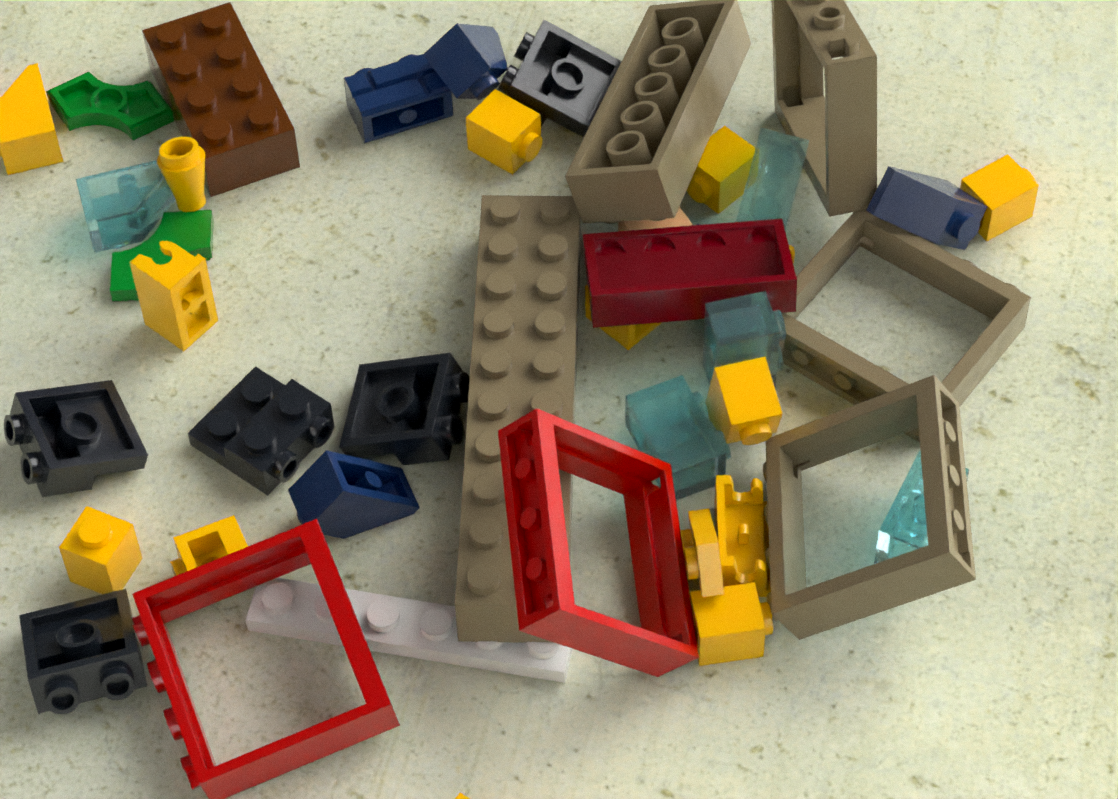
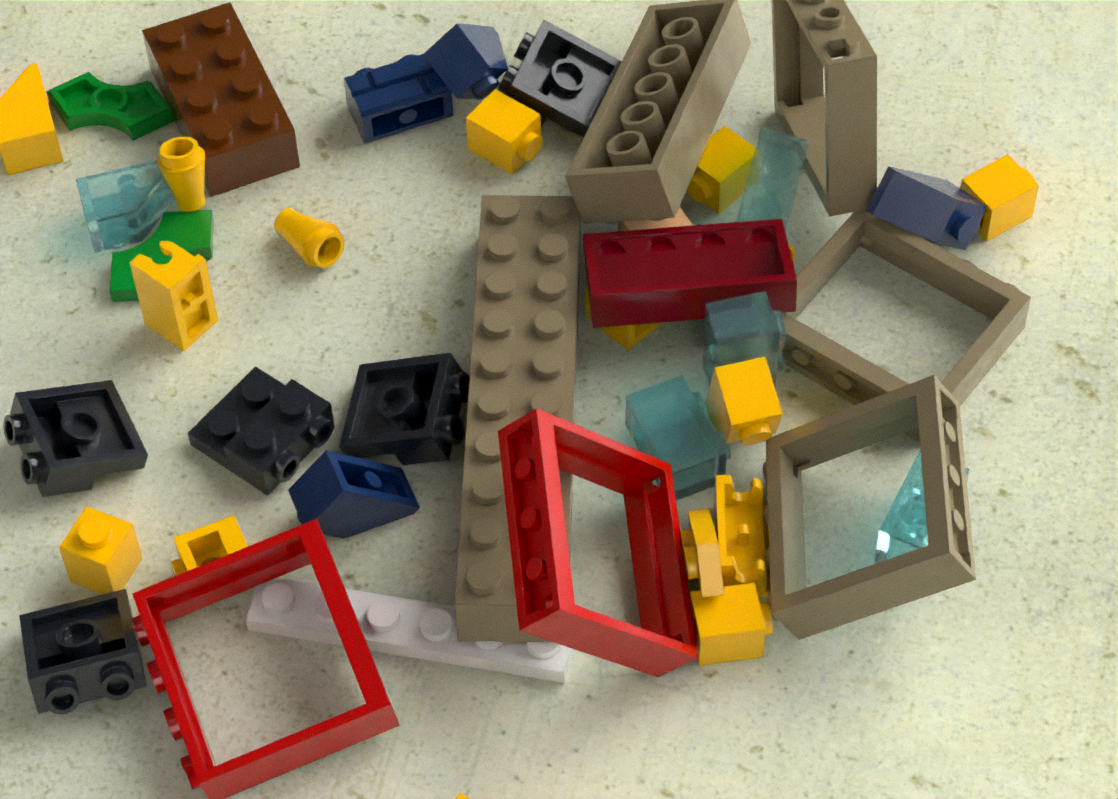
(311, 238): none -> yellow cone

